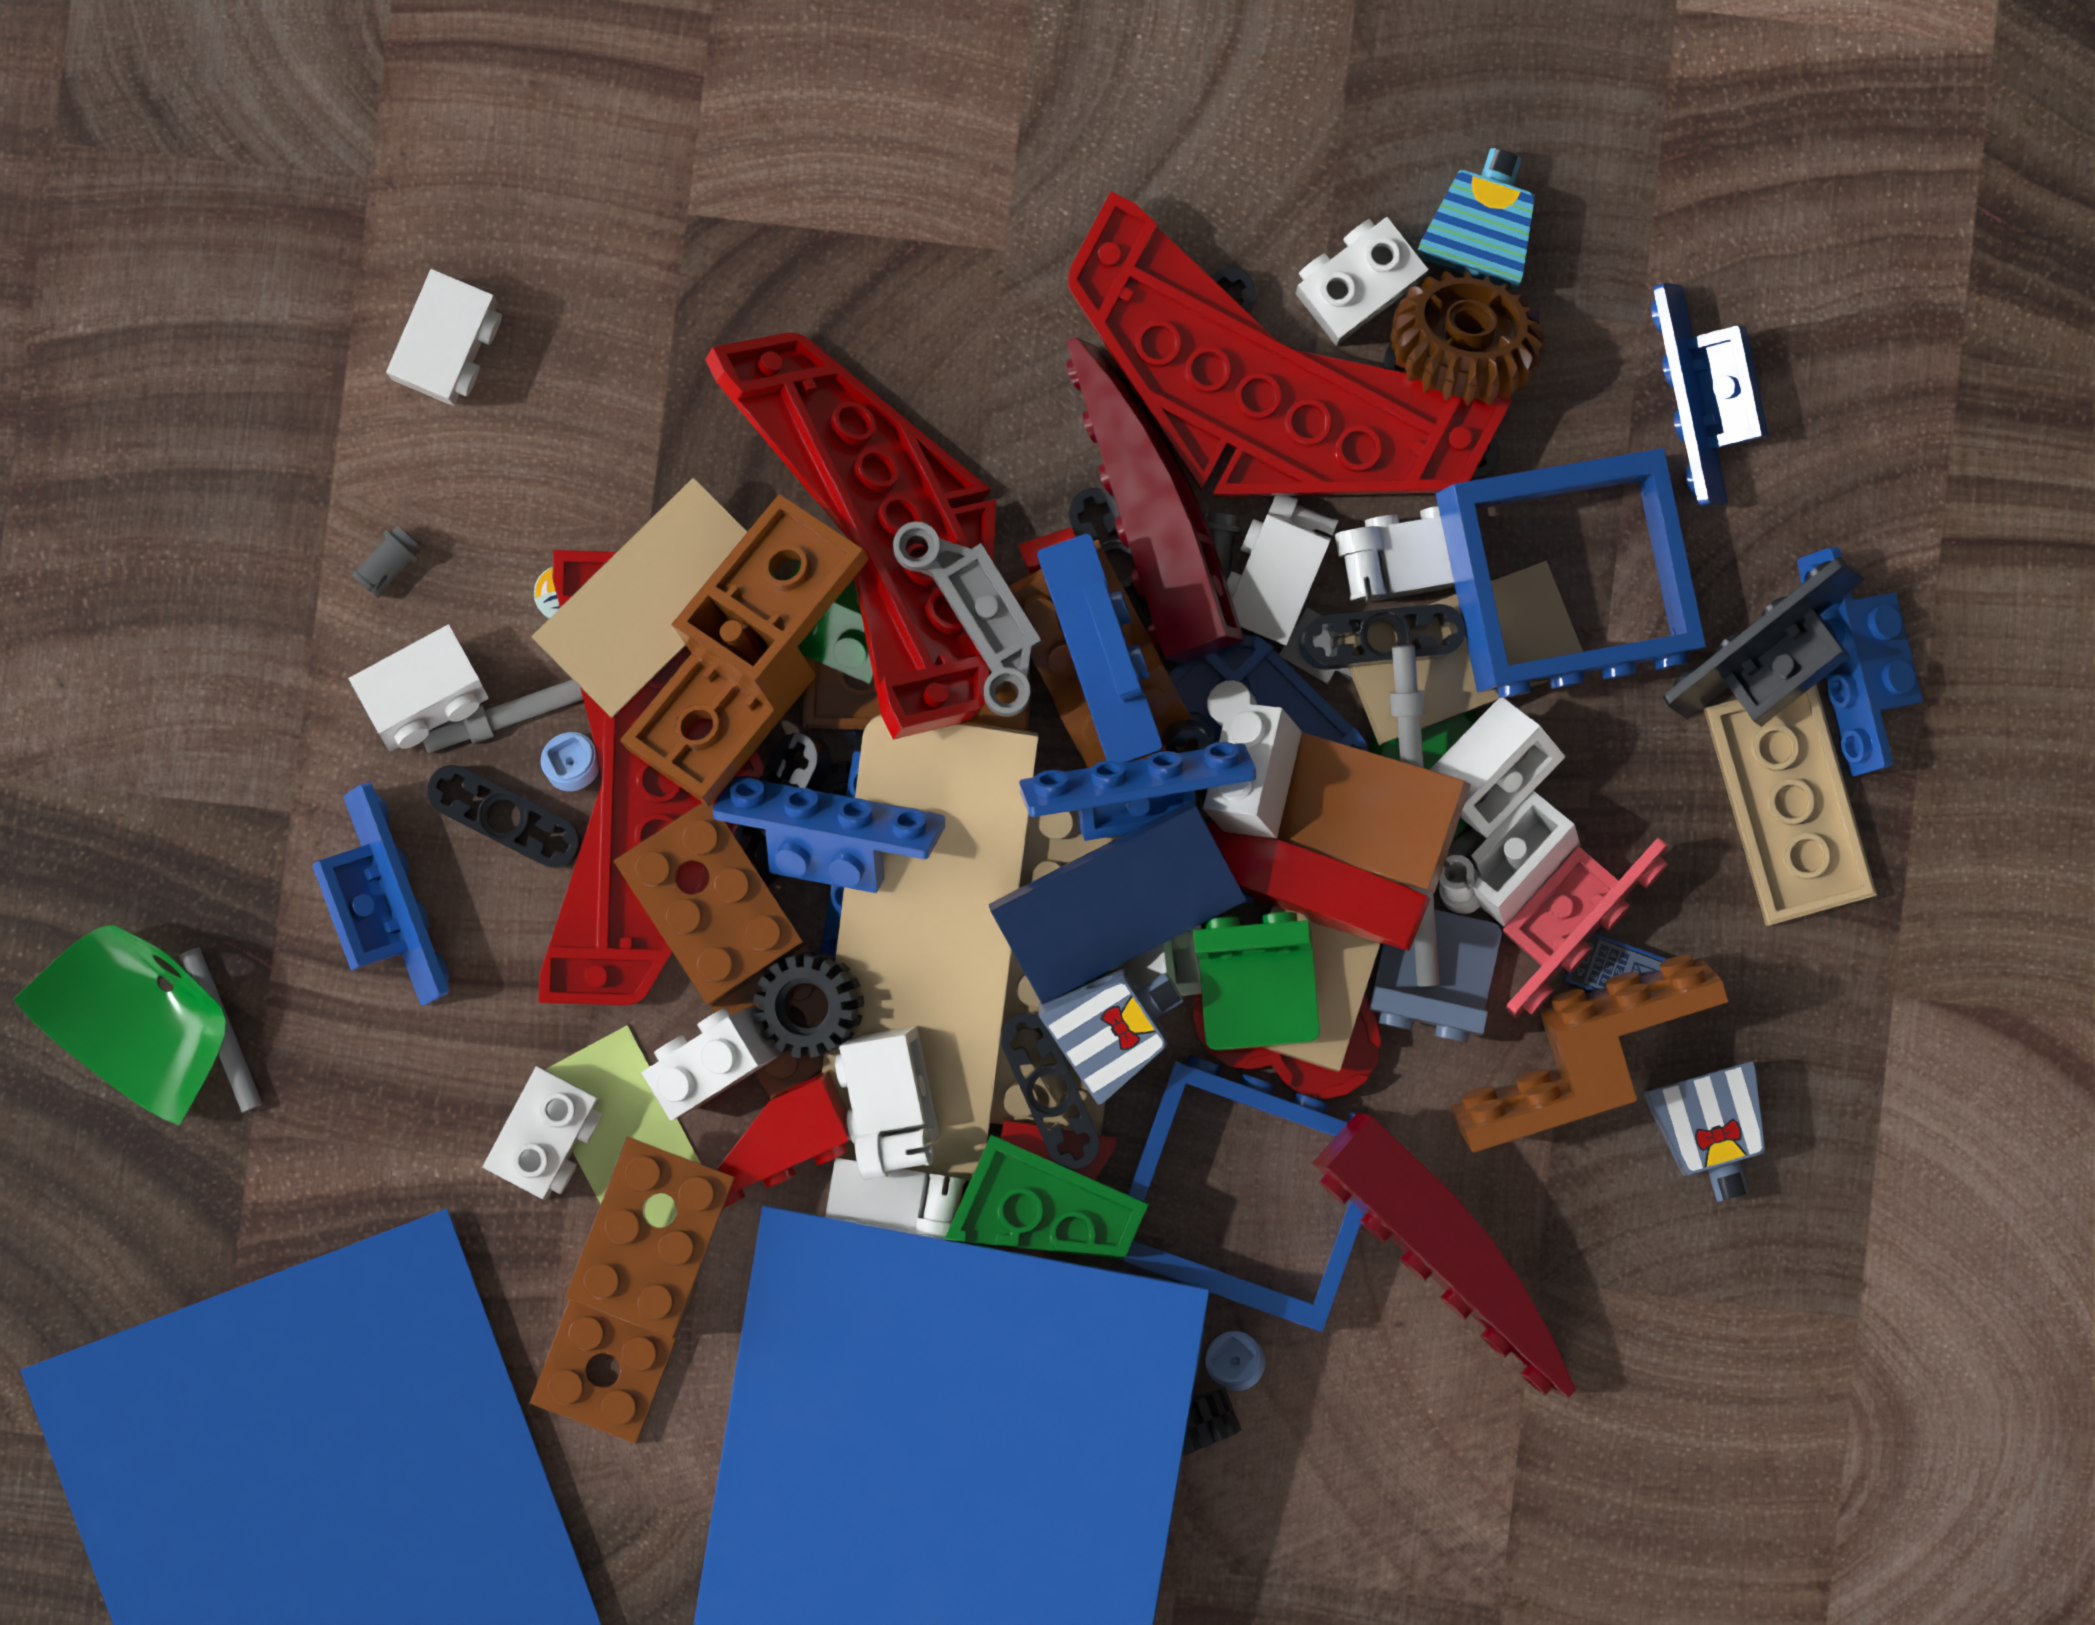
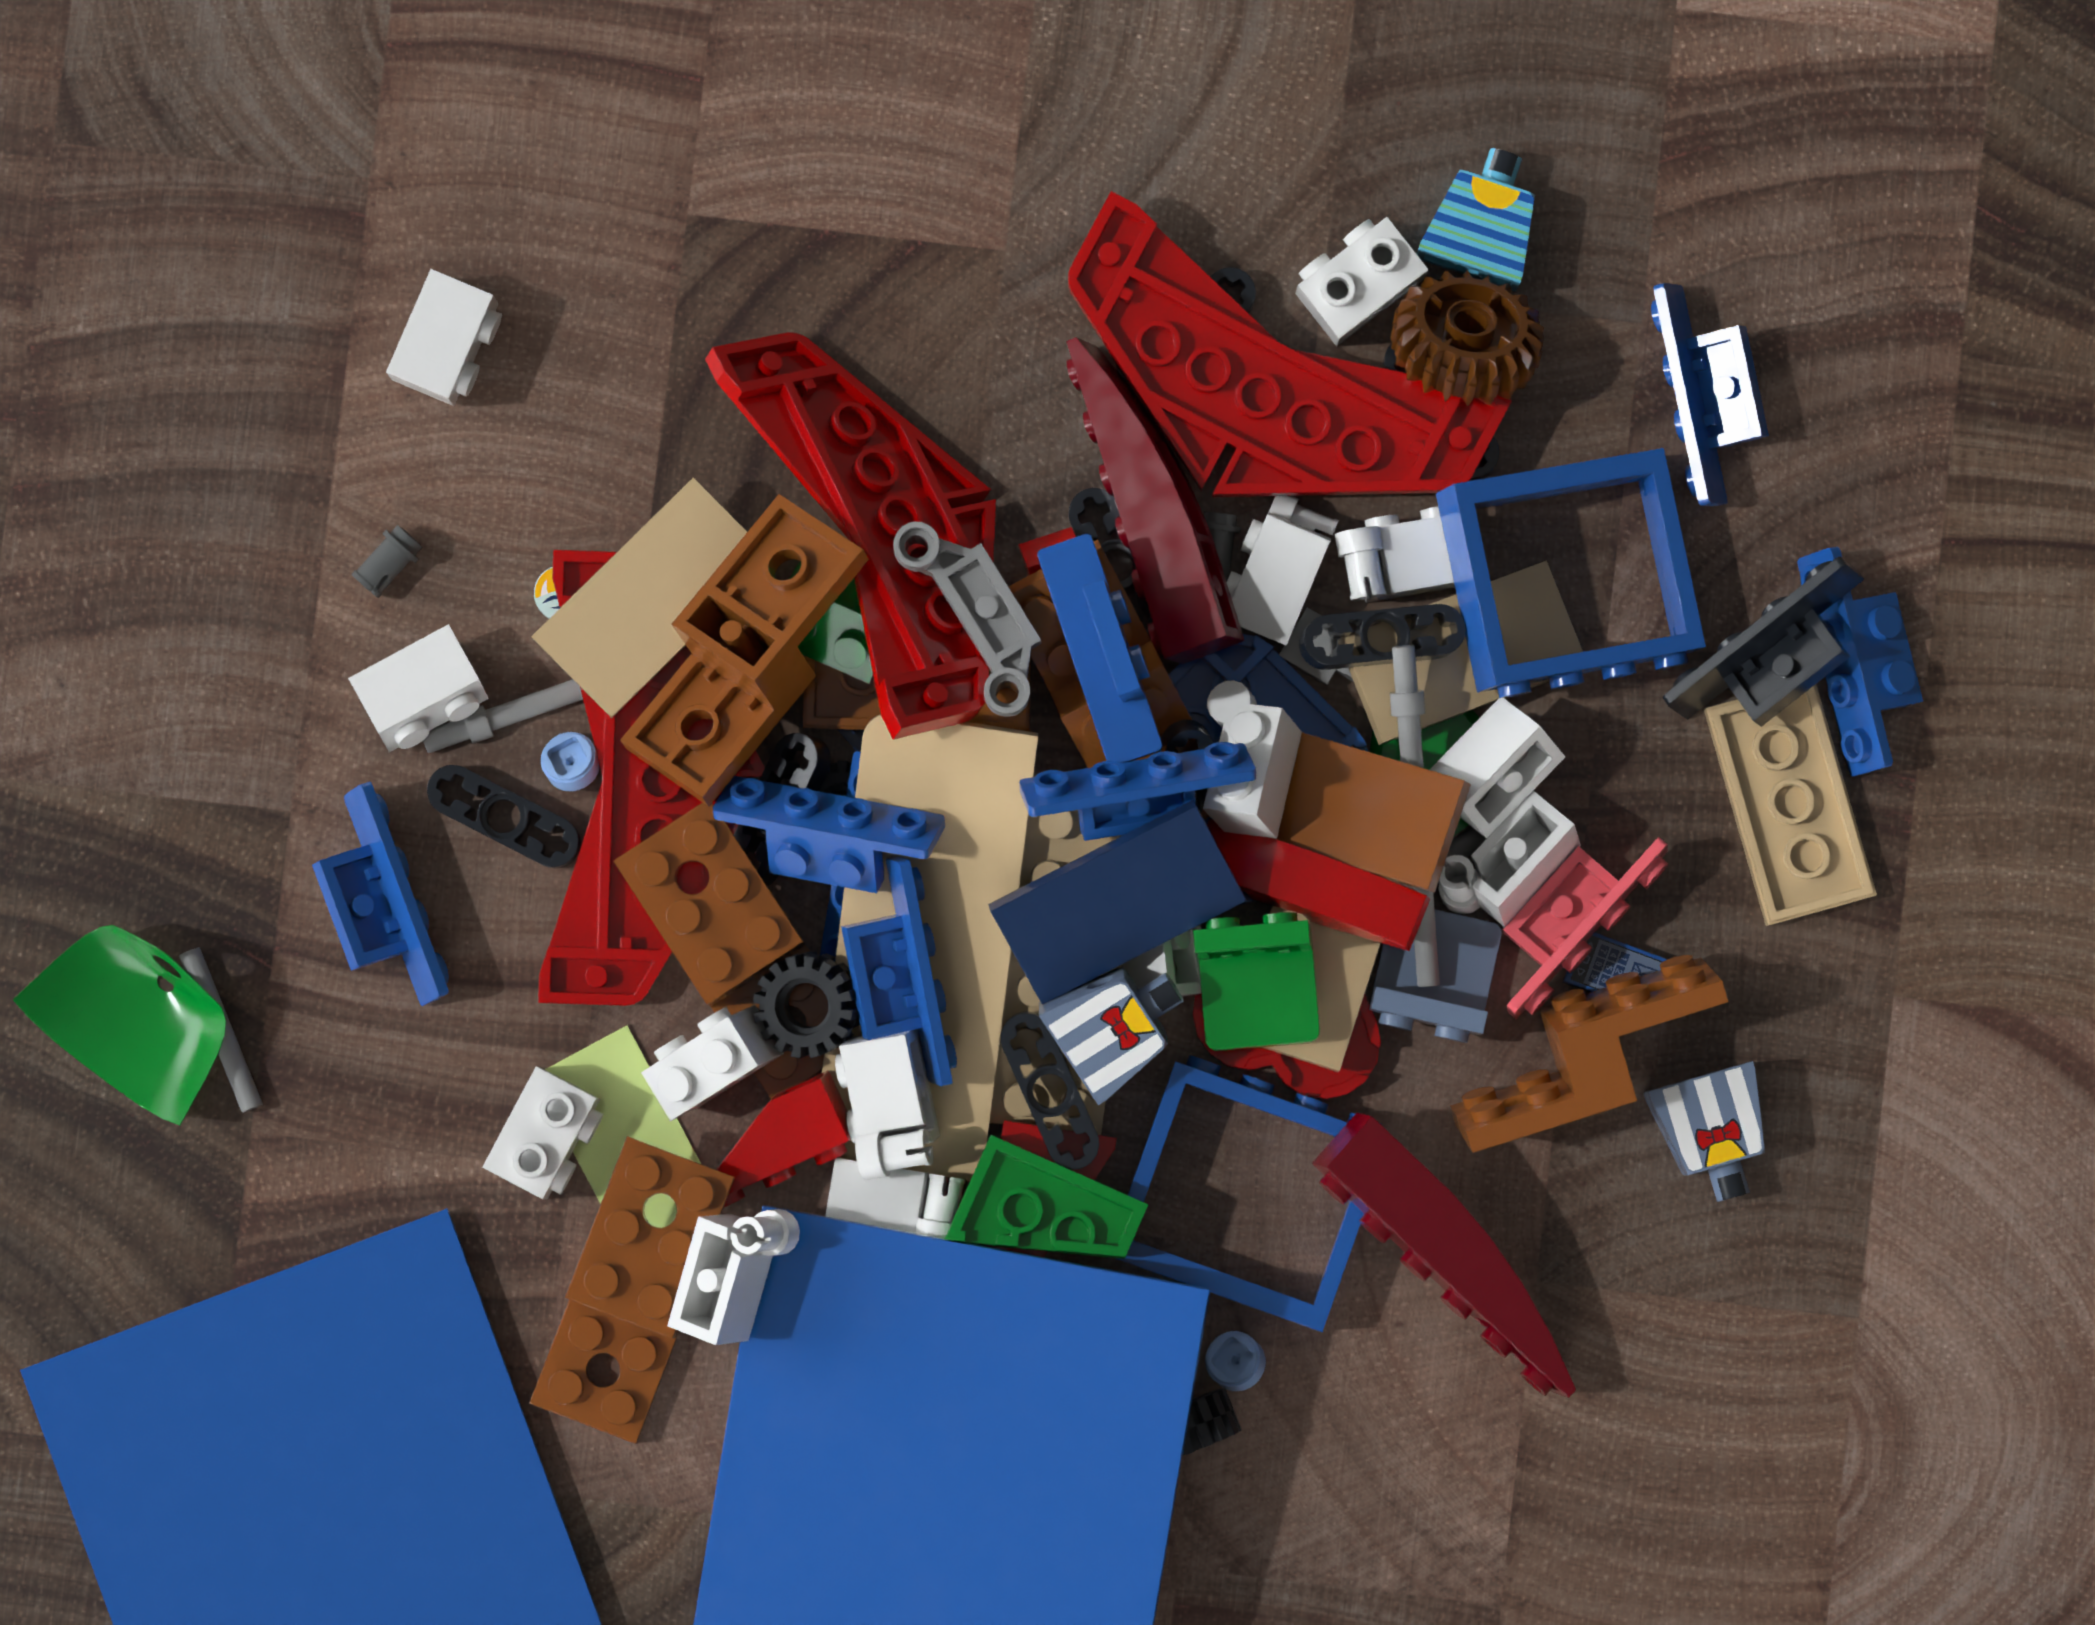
(728, 1273): none -> white hinge
(895, 975): none -> blue bracket

